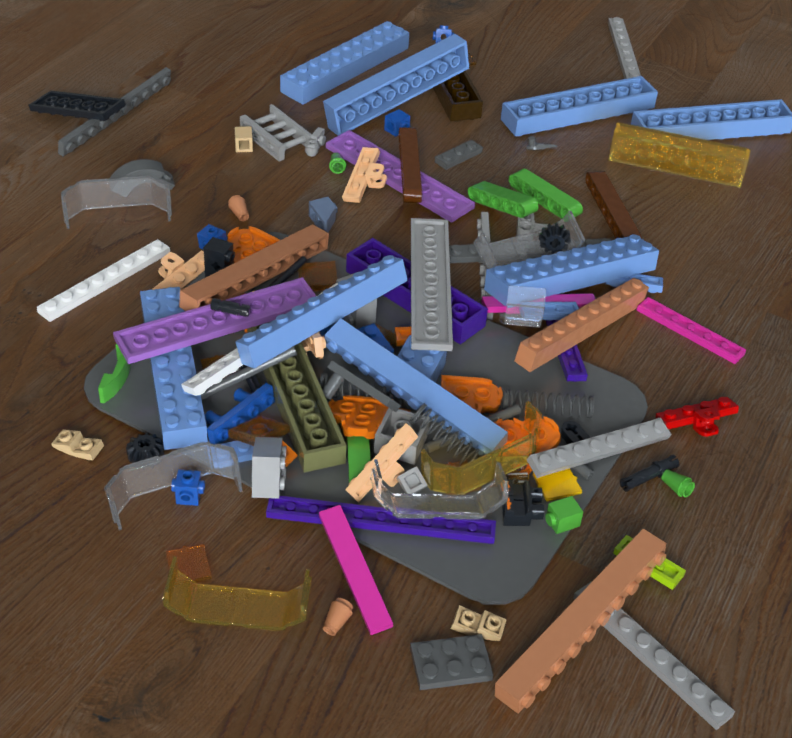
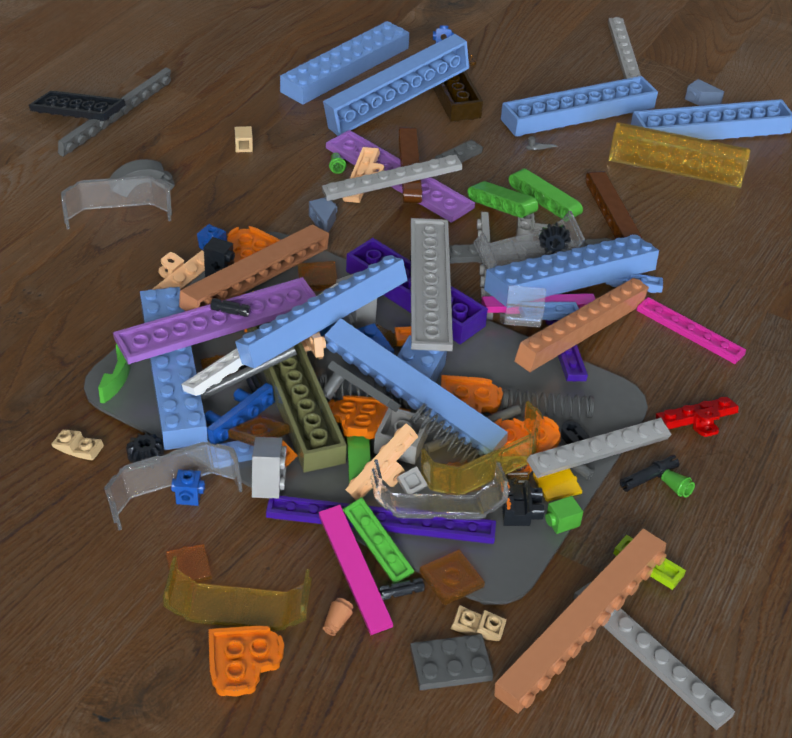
(102, 280): white plate -> none
(238, 207): nougat cone -> none
(241, 656): none -> orange plate
(271, 143): light grey fence -> none
(289, 272): black piece -> none
(317, 140): light grey plate -> none
(378, 541): none -> bright green tile
(391, 177): none -> light grey plate
(395, 120): blue brick -> none
(401, 588): none -> black axle
(452, 577): none -> clear orange tile
(703, 93): none -> sand blue slope

